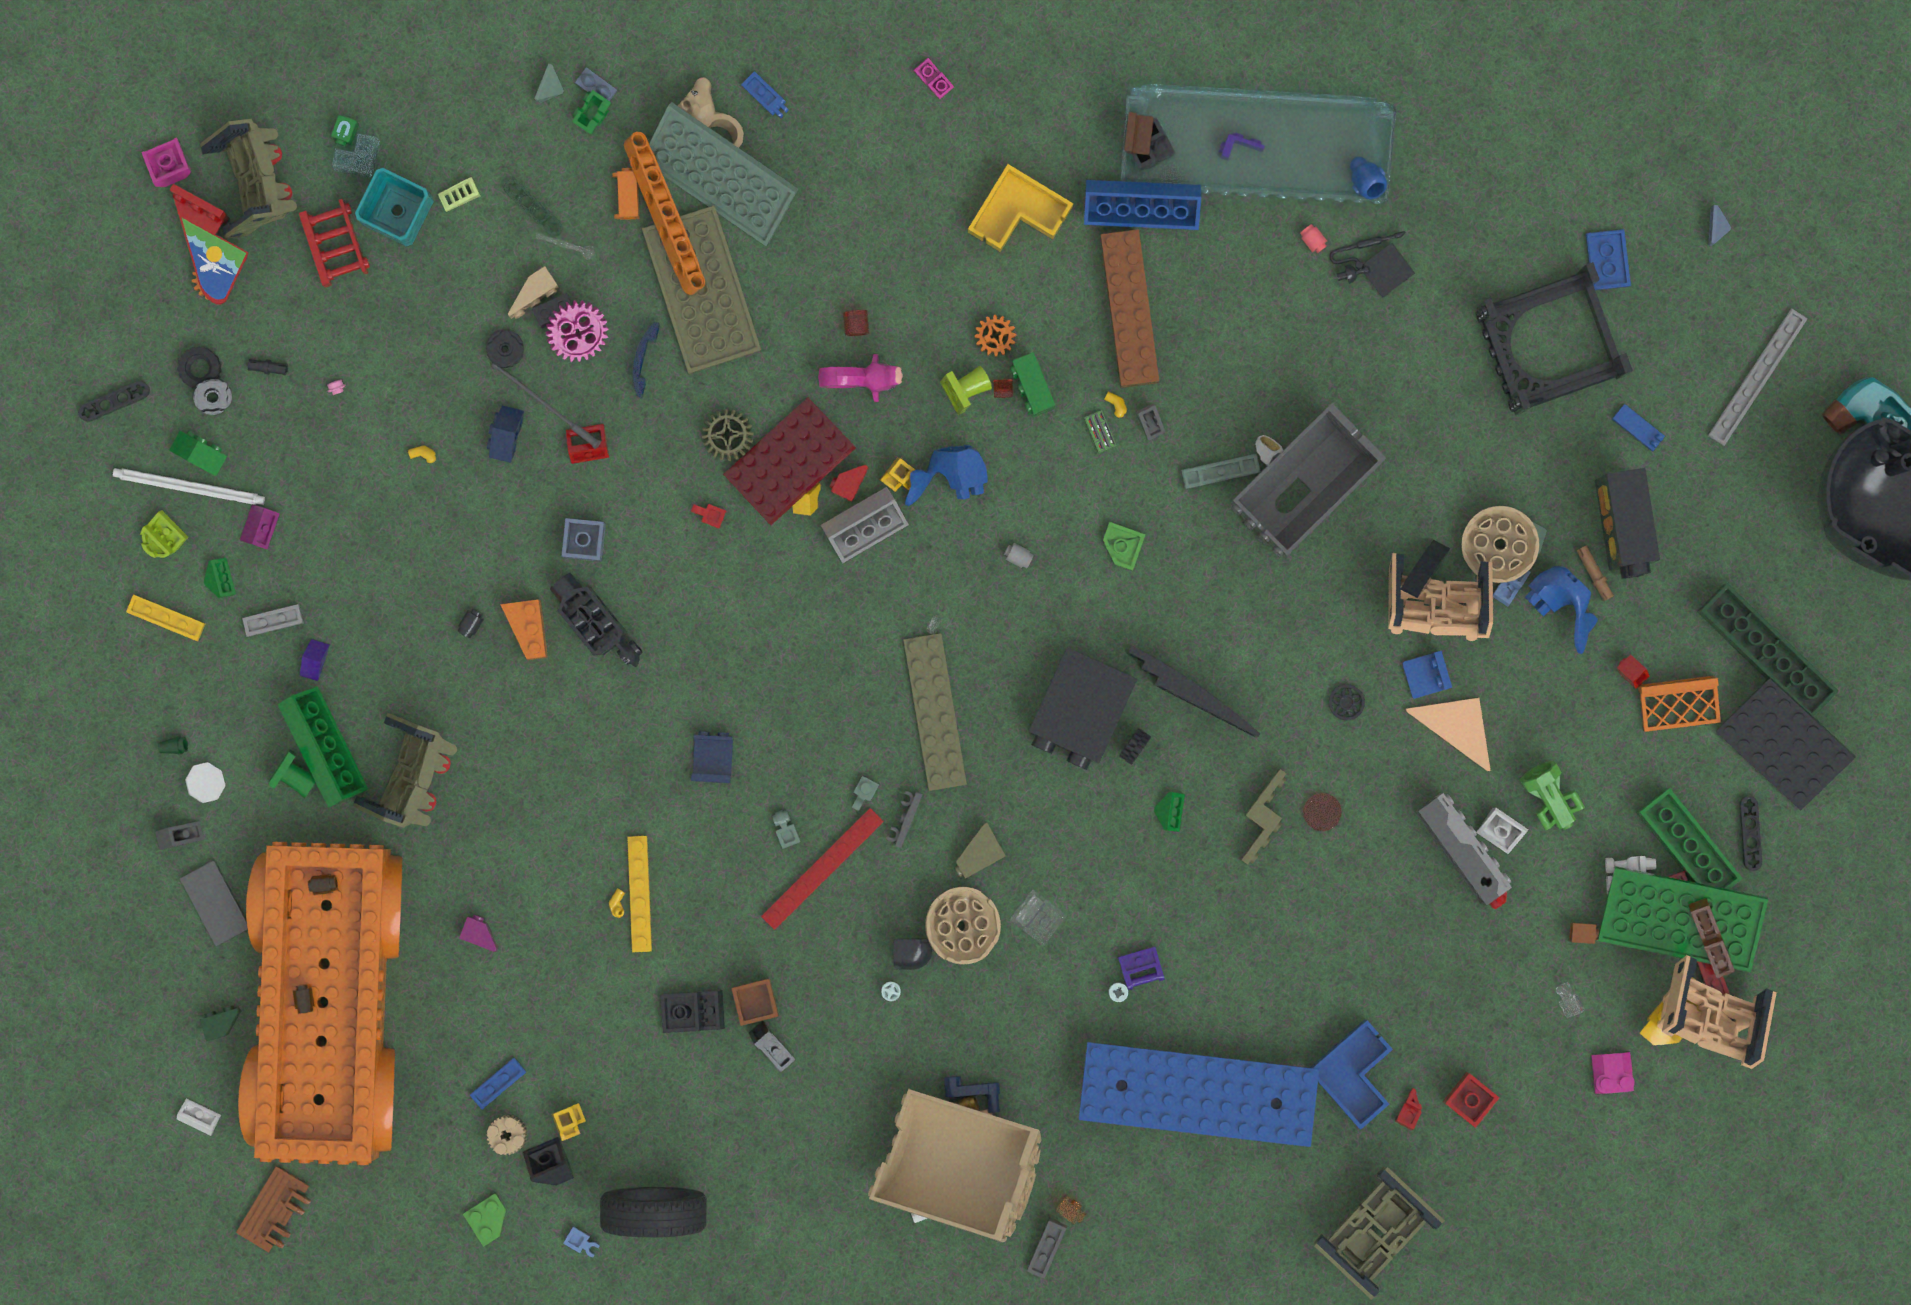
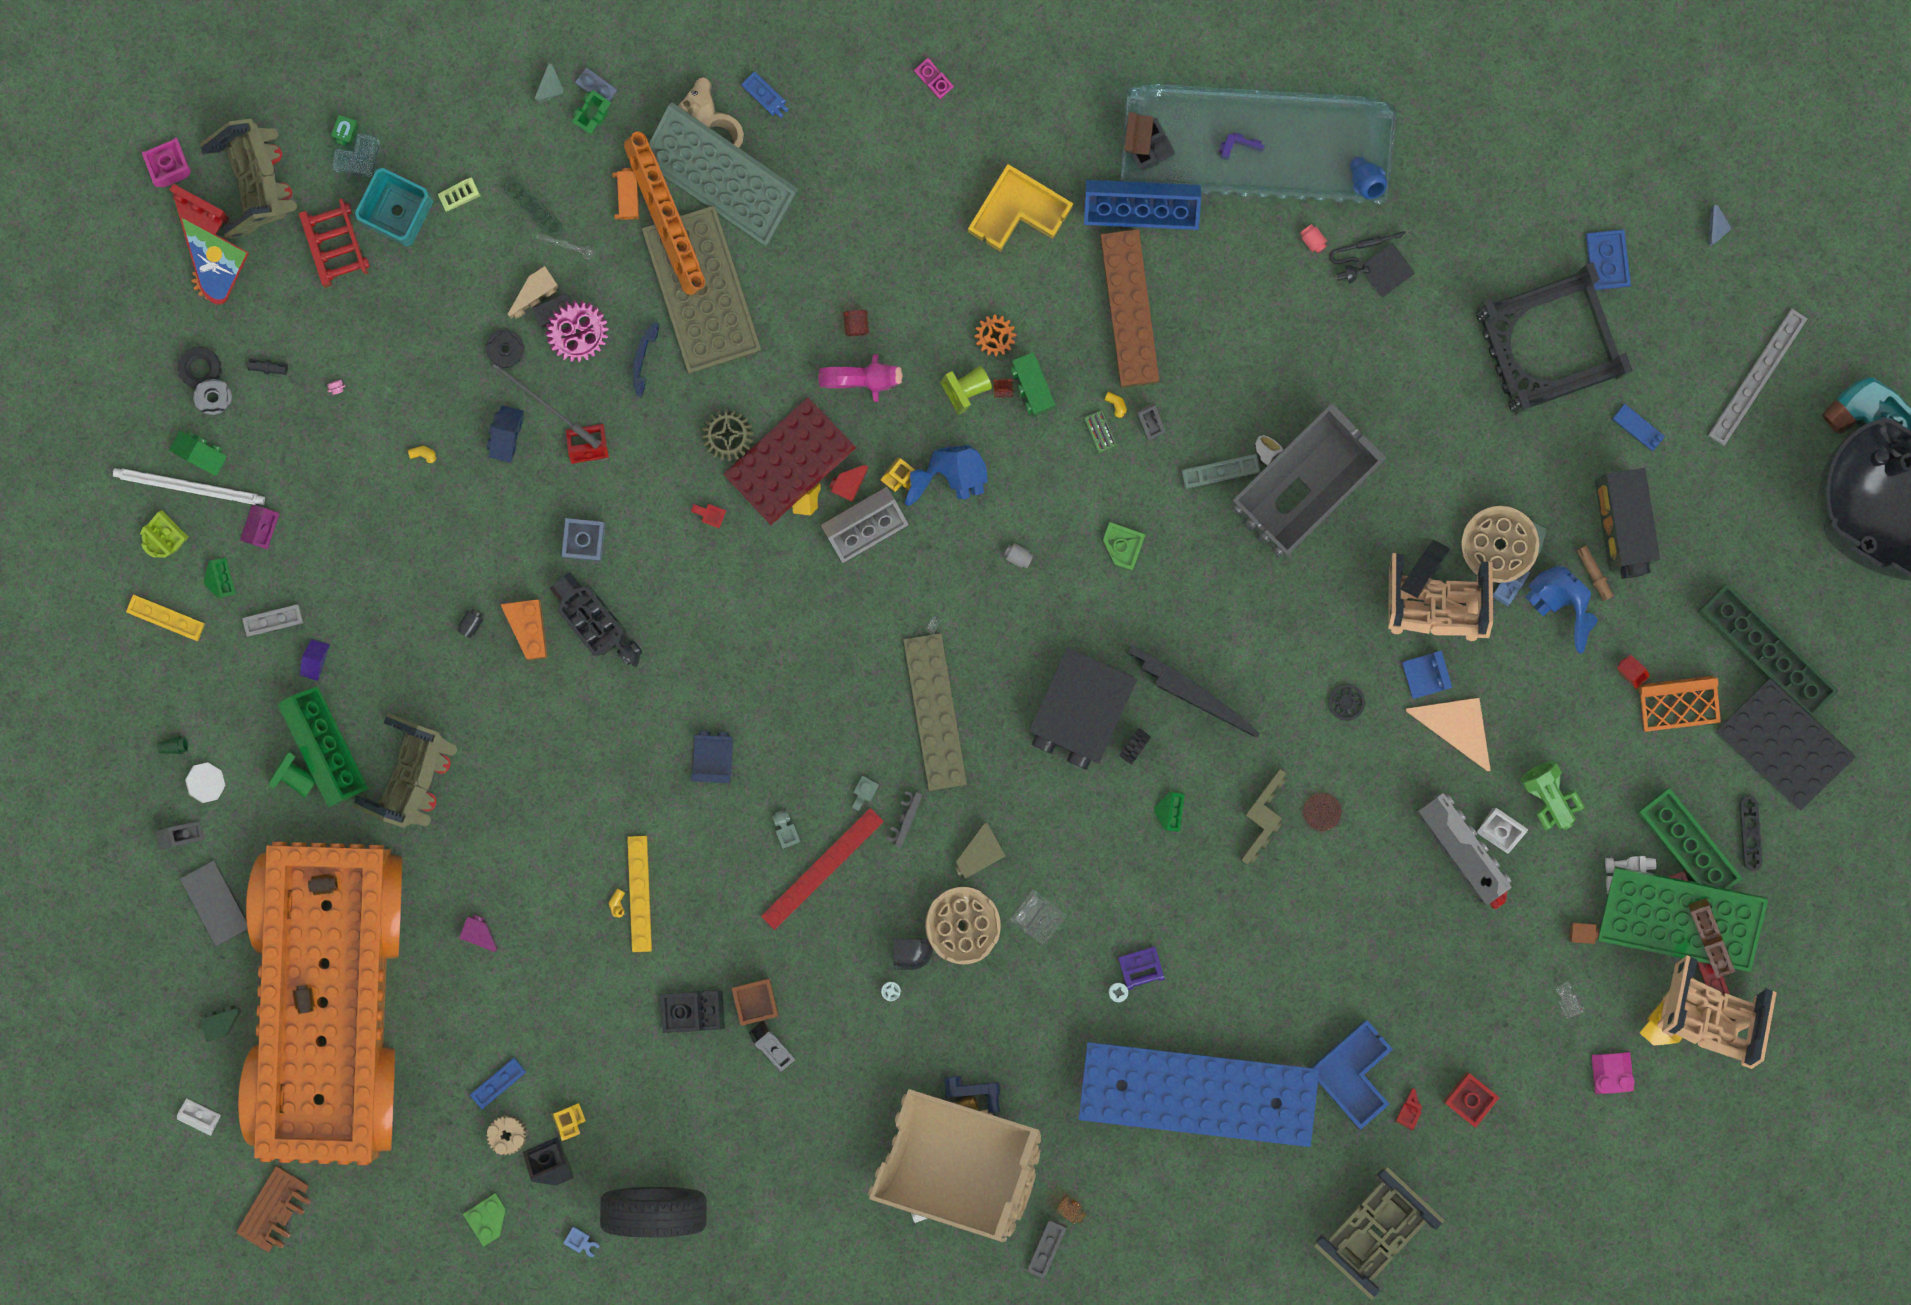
(114, 403): black beam -> none

